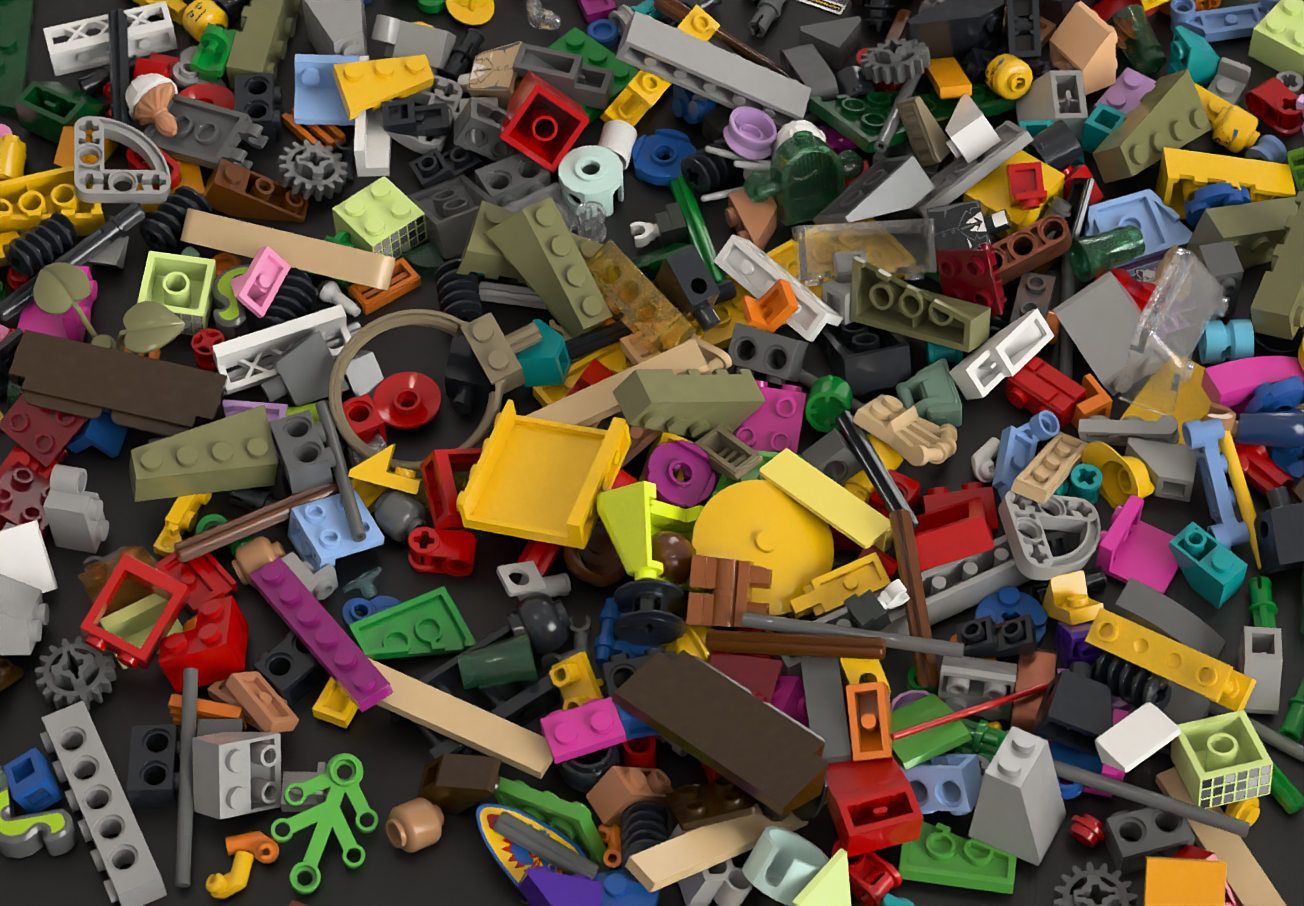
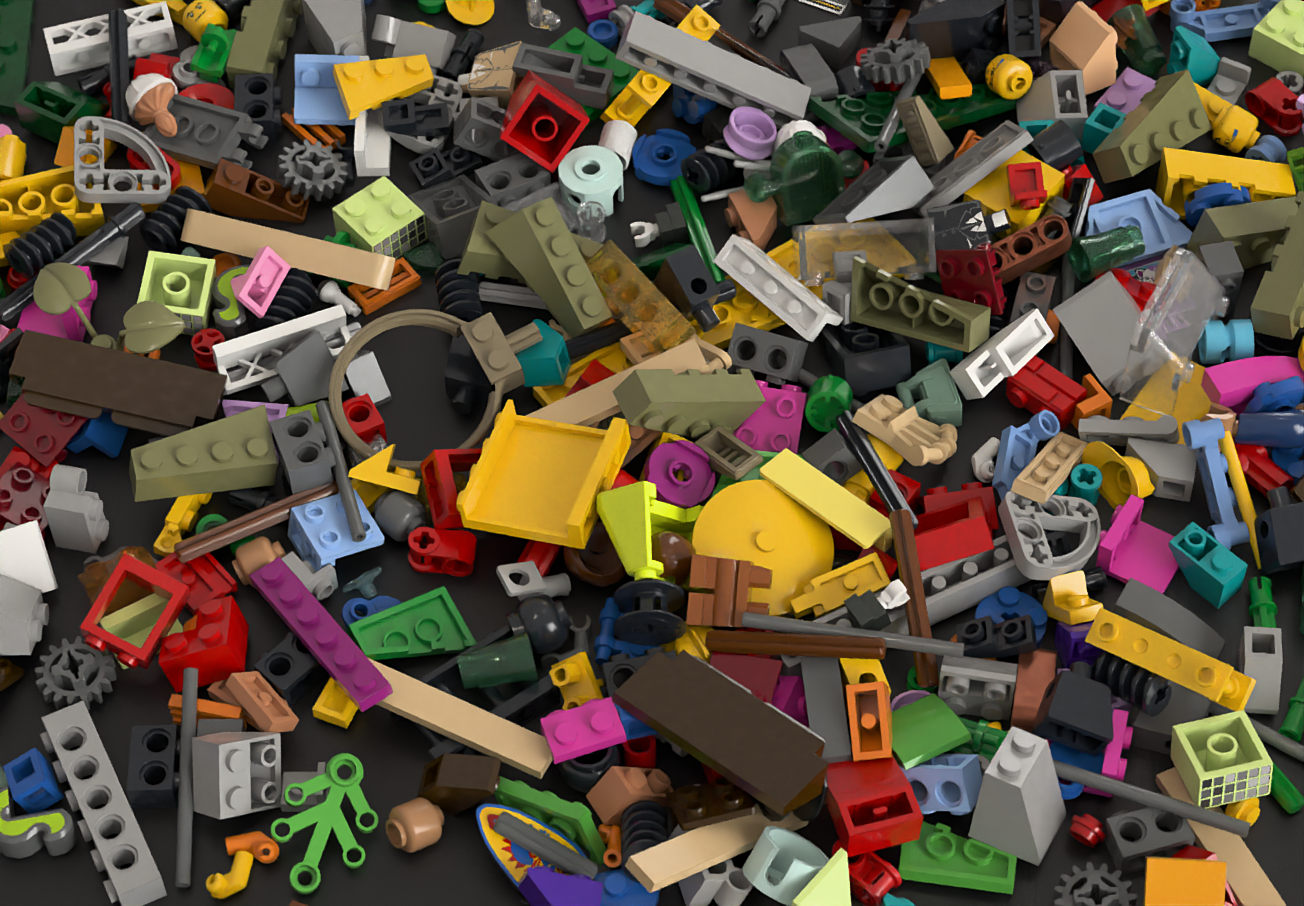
(407, 390): red dish -> none
(772, 308): orange bracket -> none
(968, 711): red axle -> none
(969, 131): white slope -> none
(1136, 737): white slope -> none

